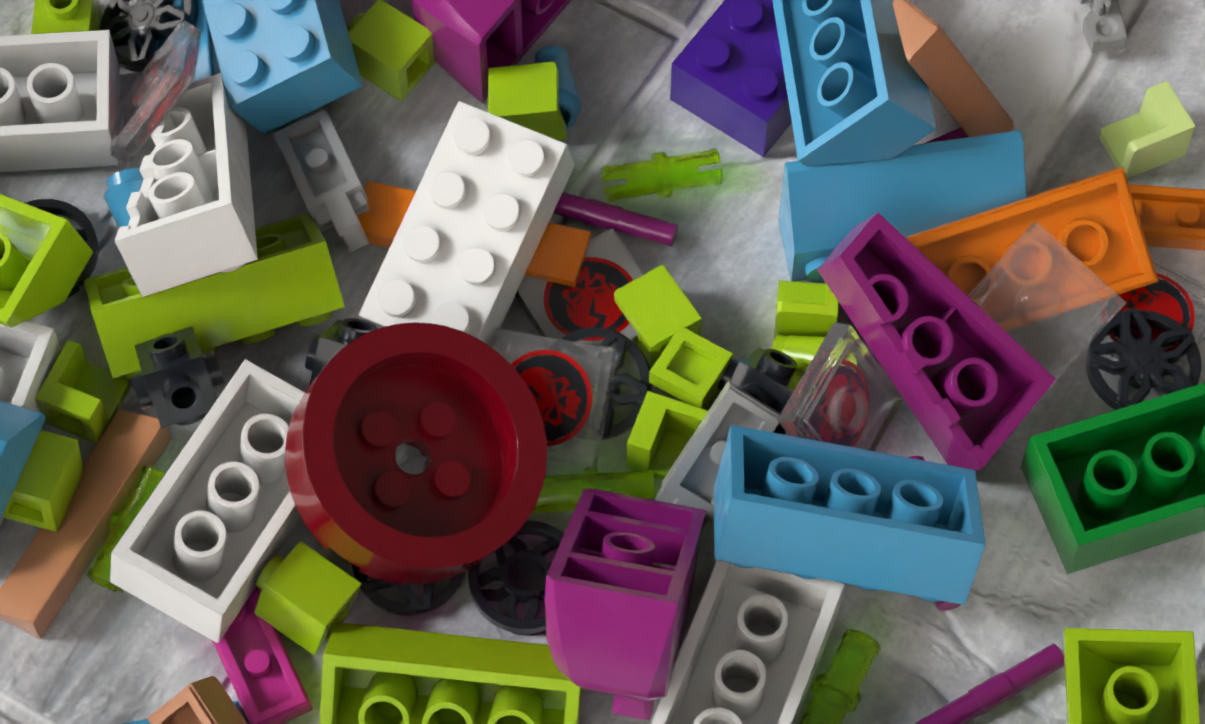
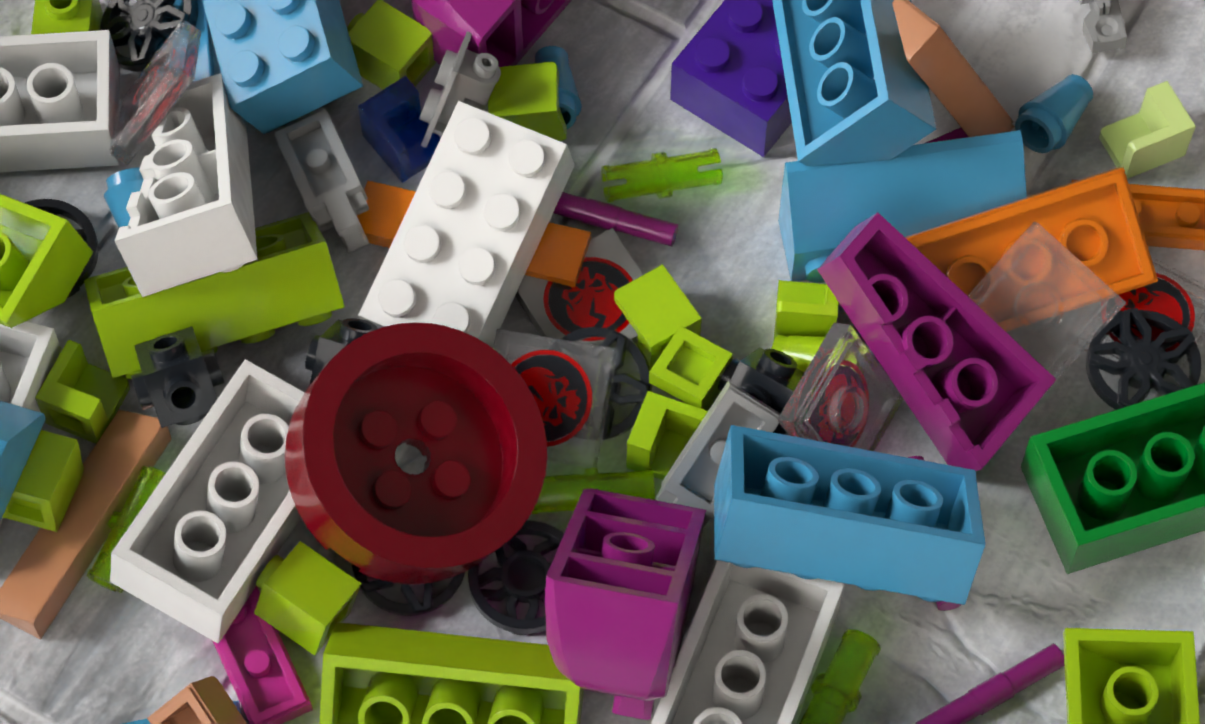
(394, 129): none -> clear blue panel
(466, 79): none -> light grey hinge
(1053, 114): none -> dark azure cone

